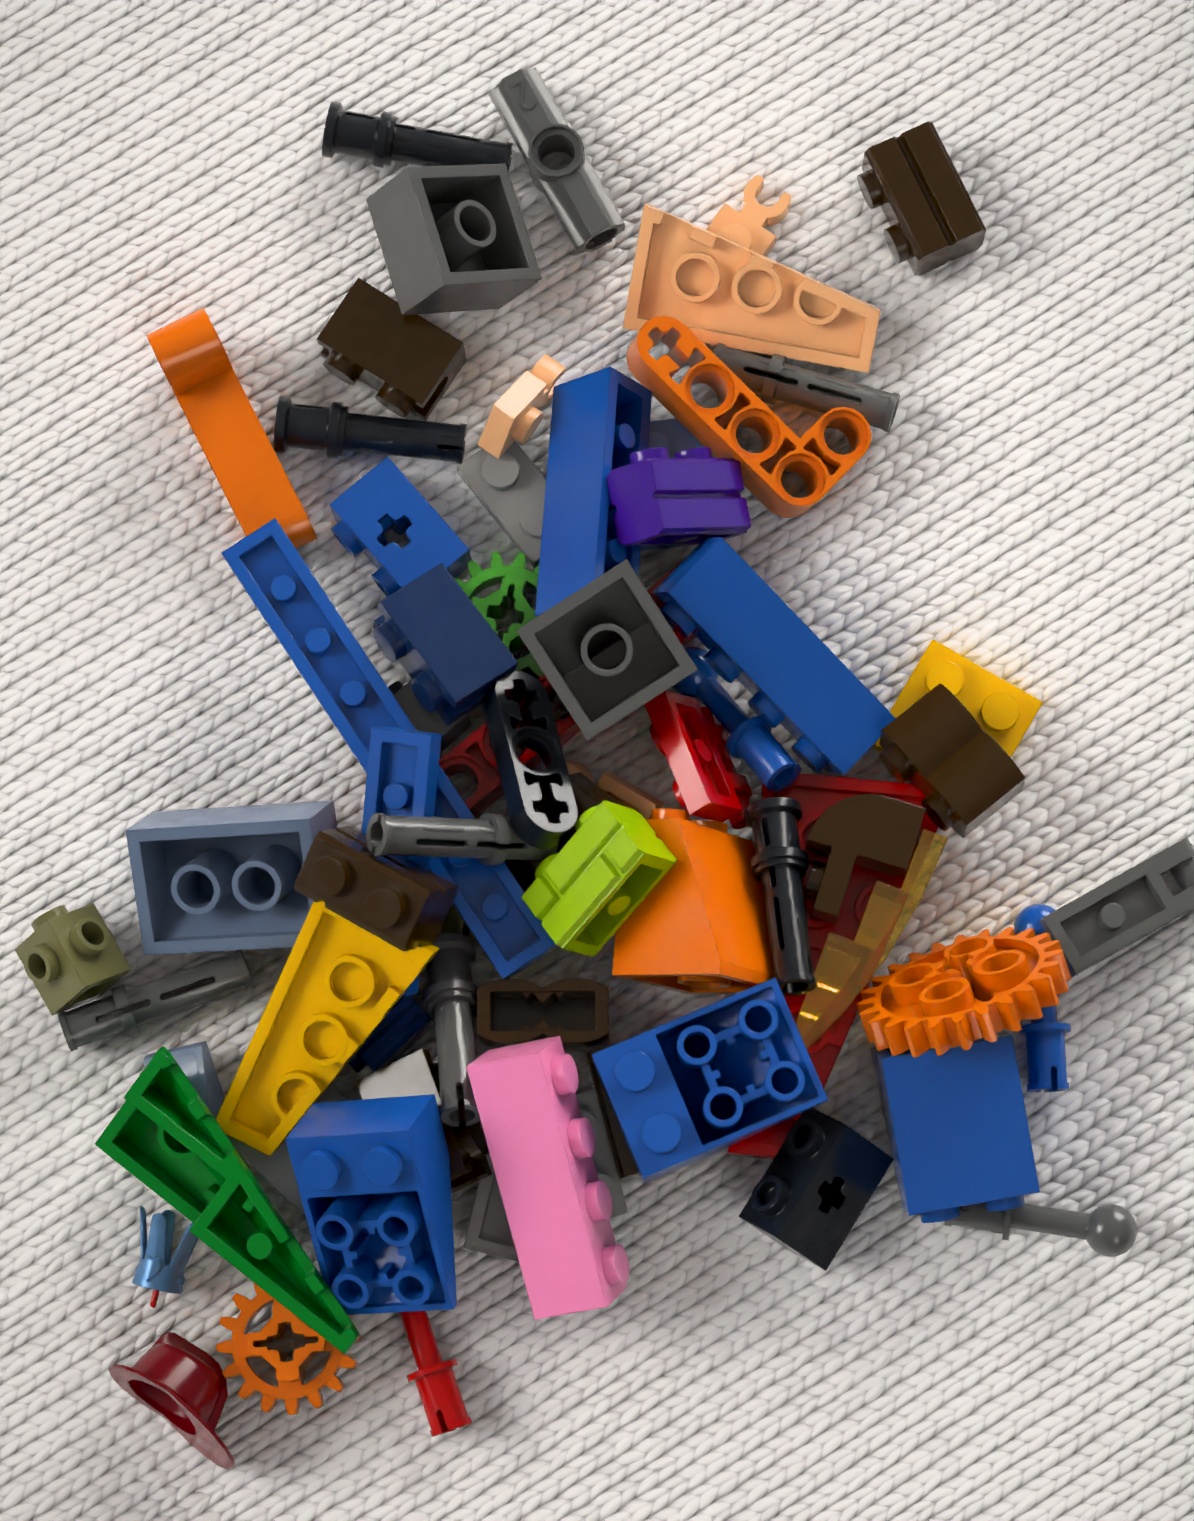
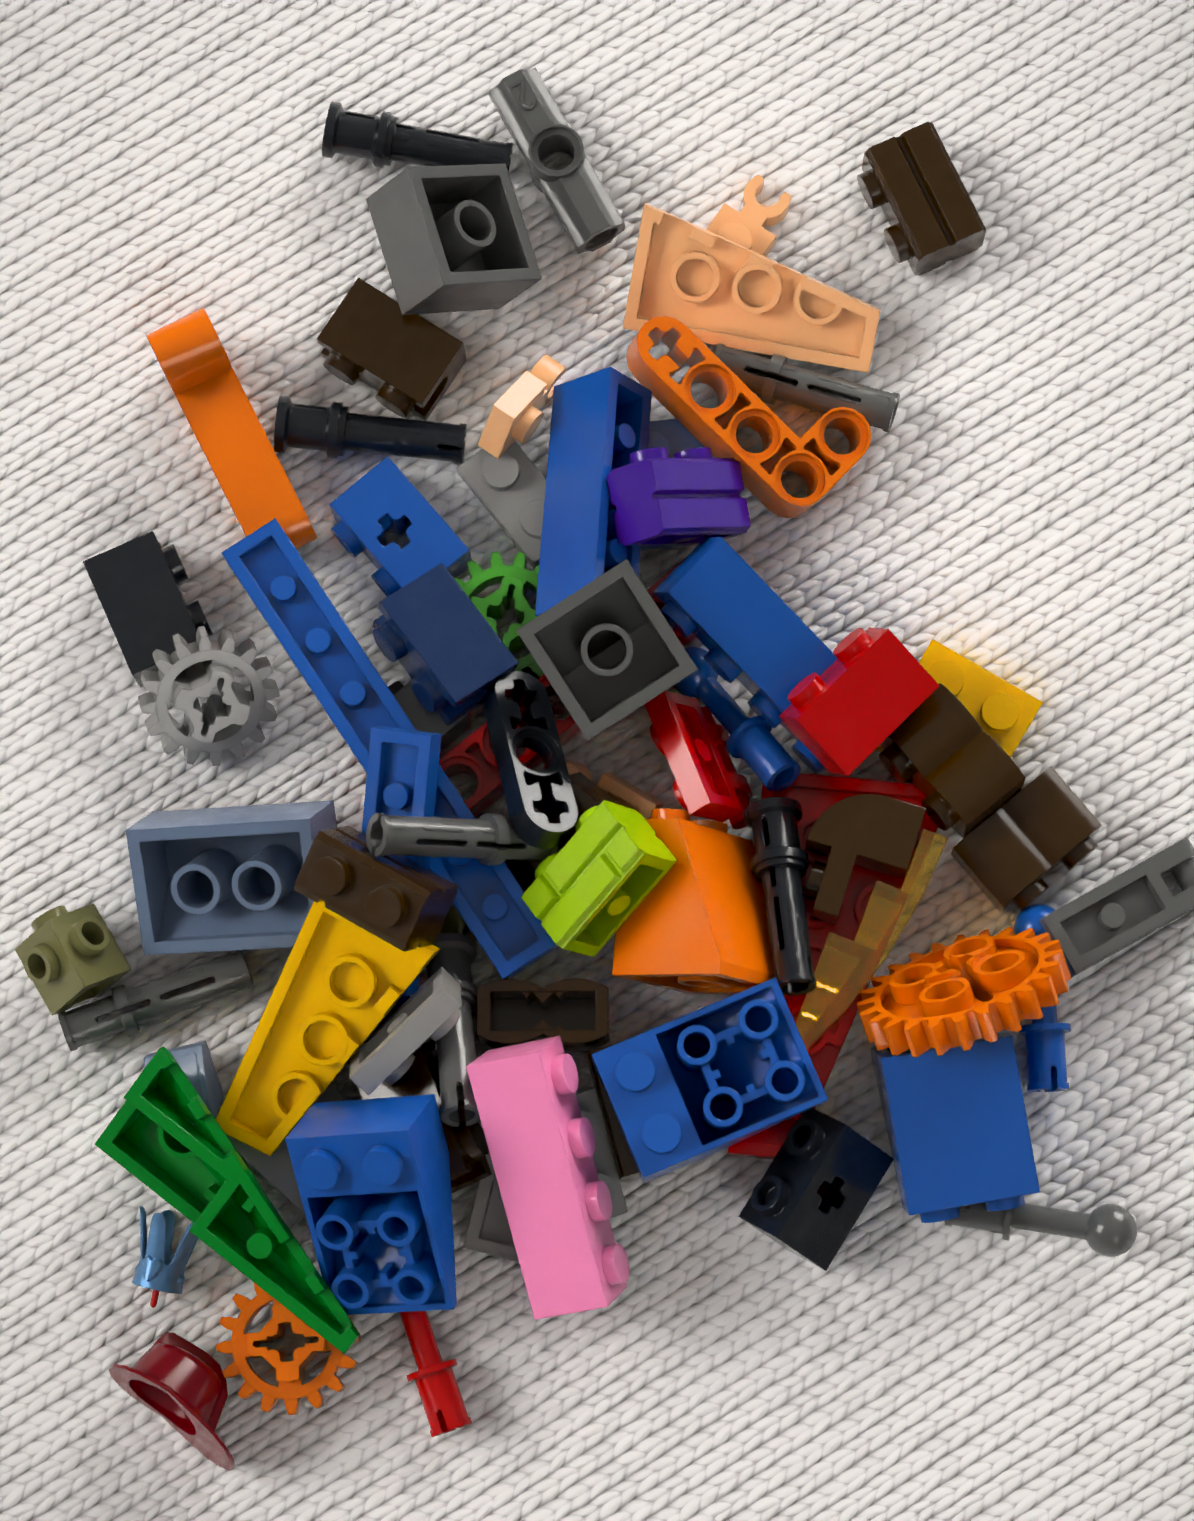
(144, 599): none -> black brick
(225, 717): none -> light grey gear
(389, 1049): none -> light grey plate
(857, 699): none -> red brick
(1027, 841): none -> dark brown brick

